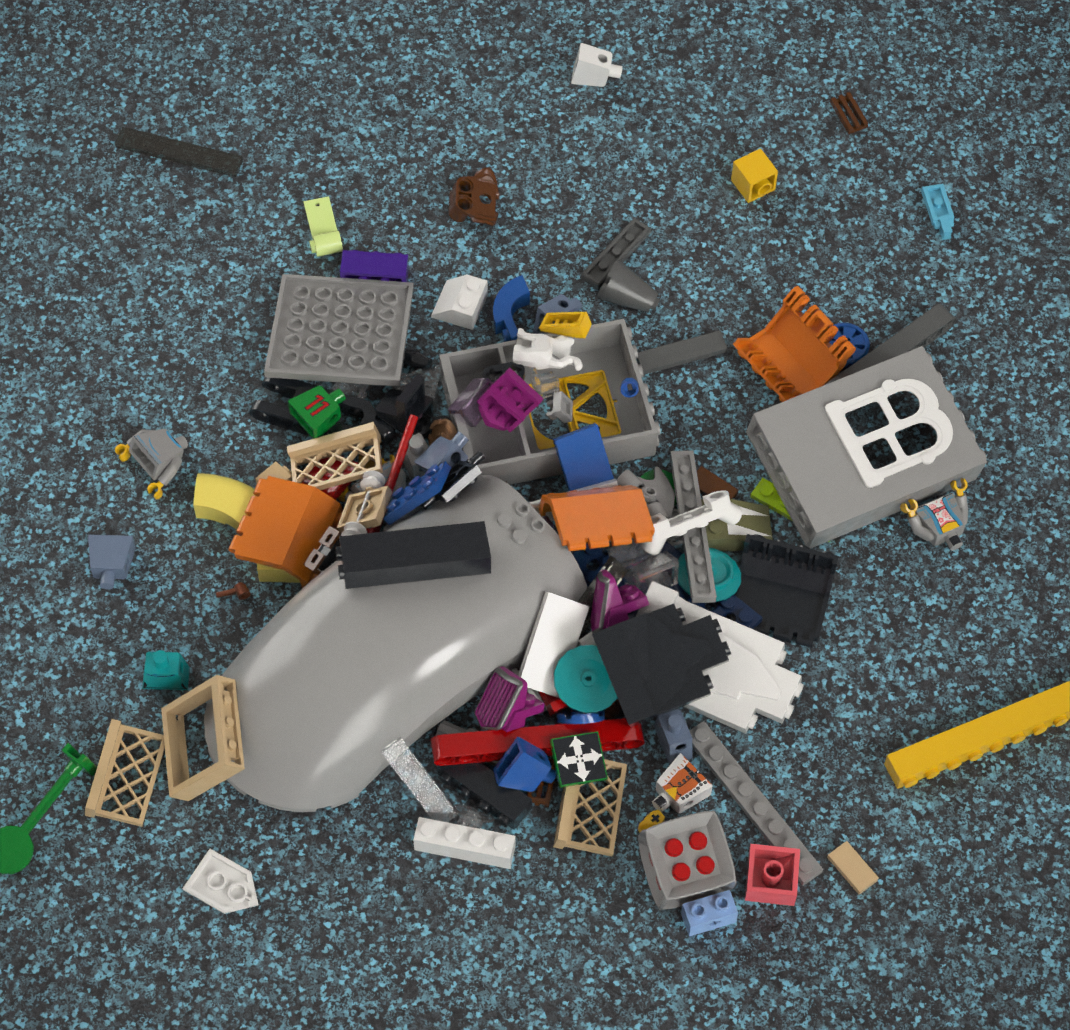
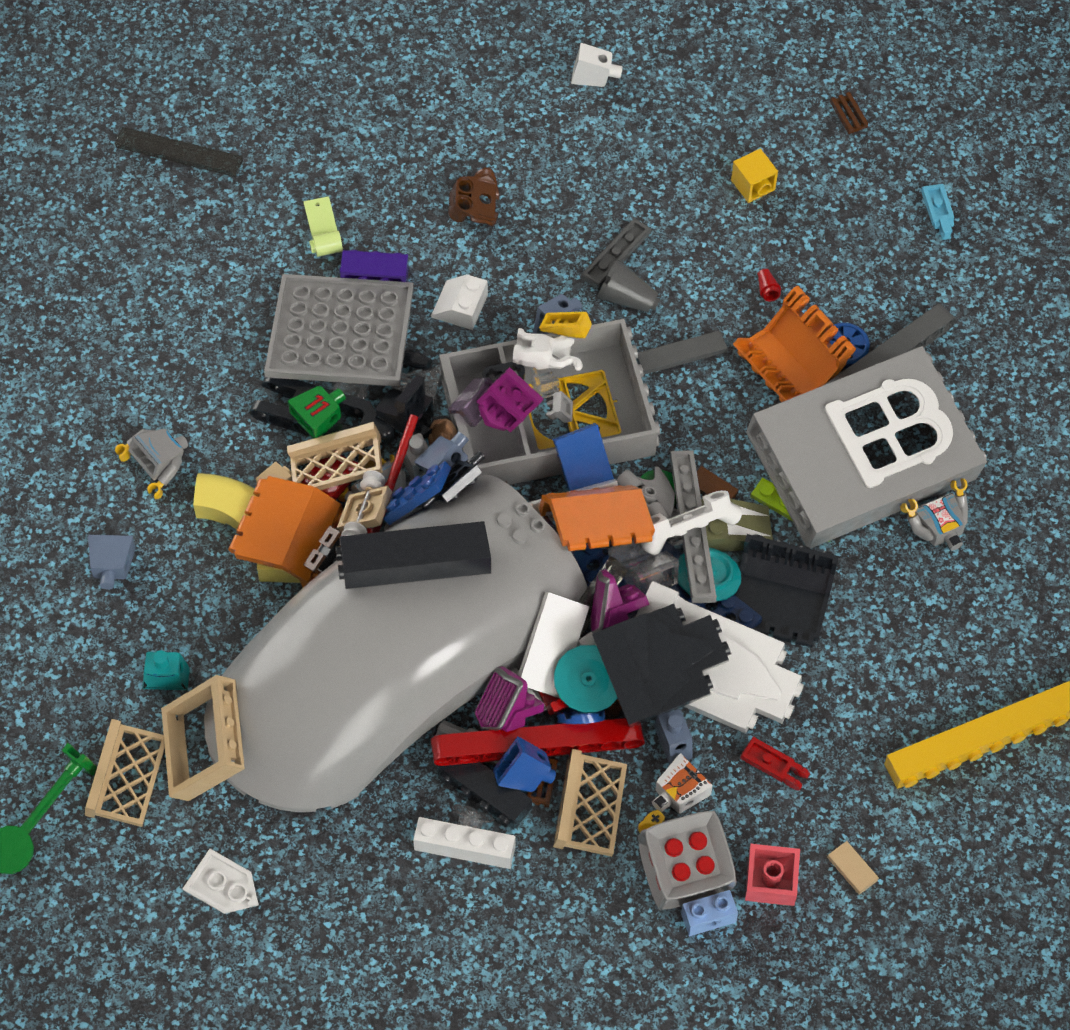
(239, 589): copper hand -> none
(418, 781): clear tile -> none
(508, 300): blue arch -> none
(578, 759): tile -> none
(624, 387): blue hinge -> none
(751, 798): light grey plate -> none
(768, 286): none -> red cone
(773, 763): none -> red hinge

